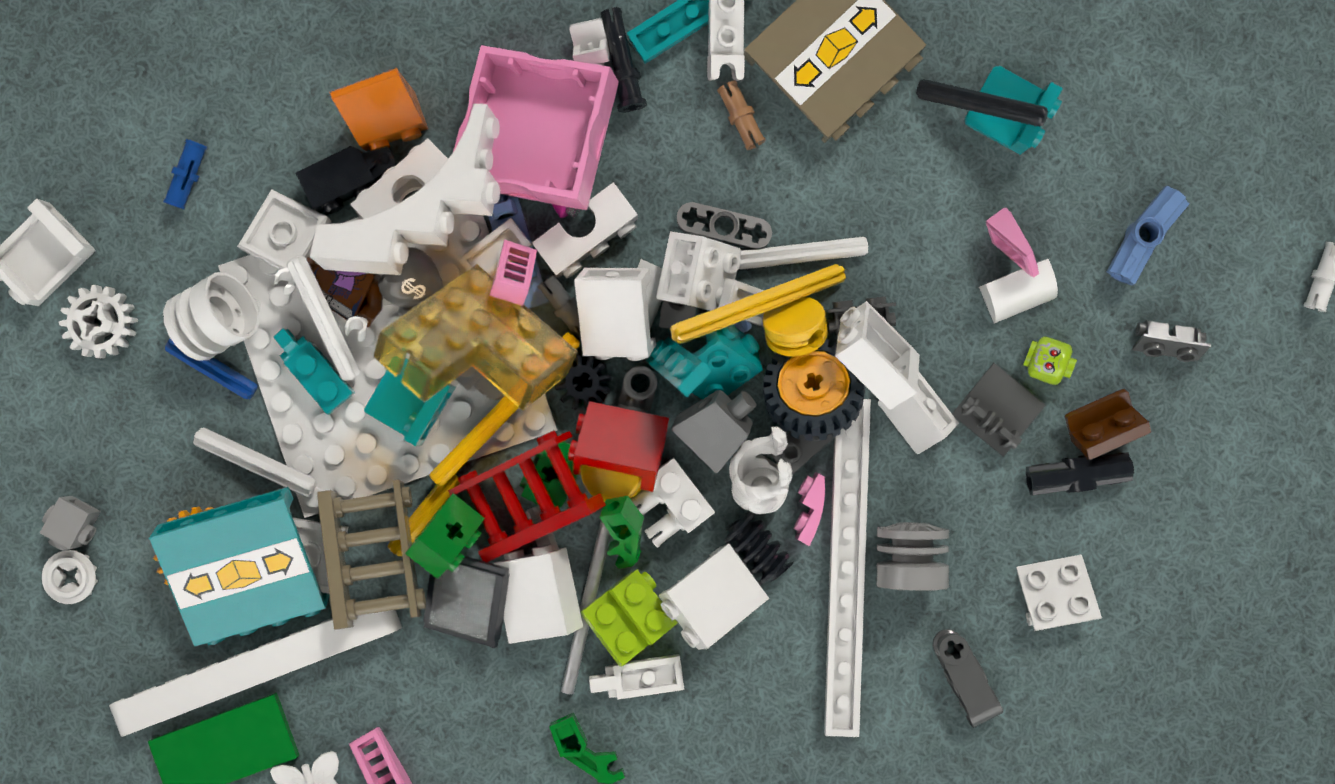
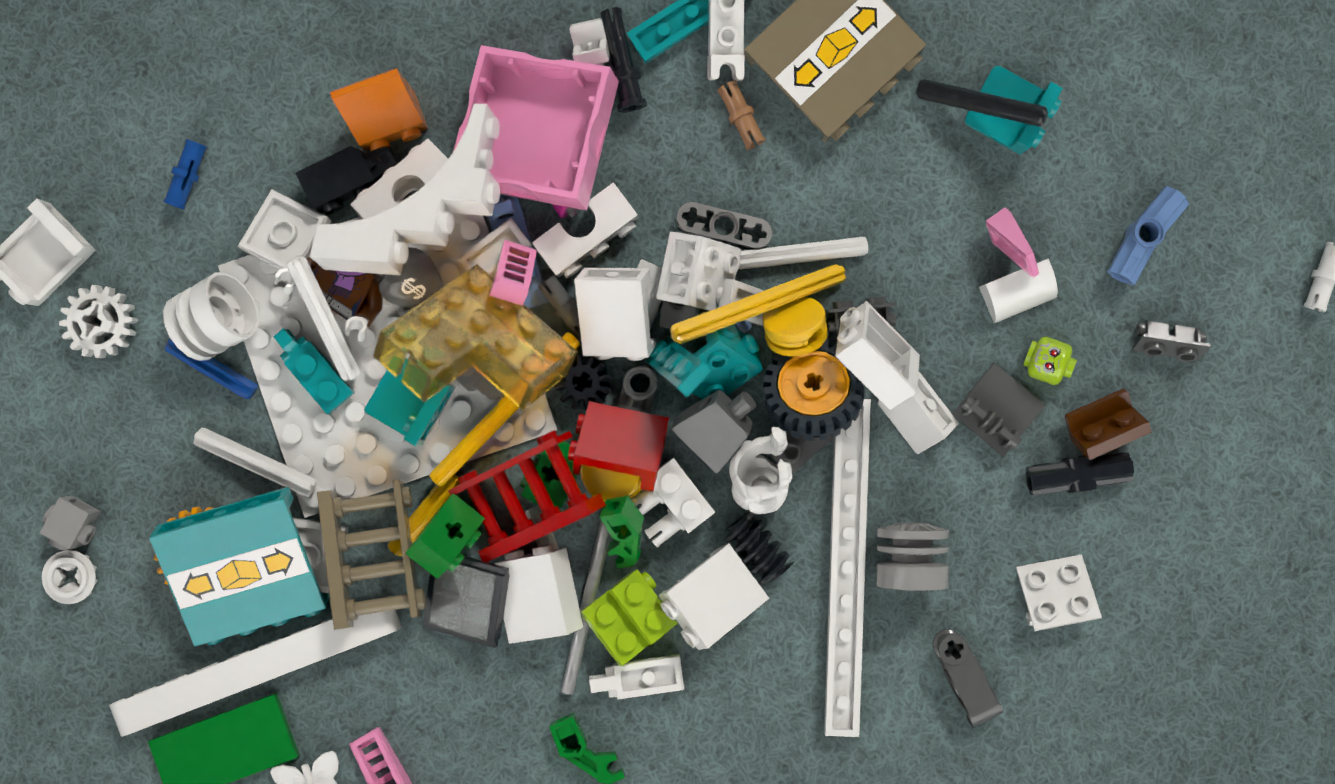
(812, 496): bright pink slope -> none

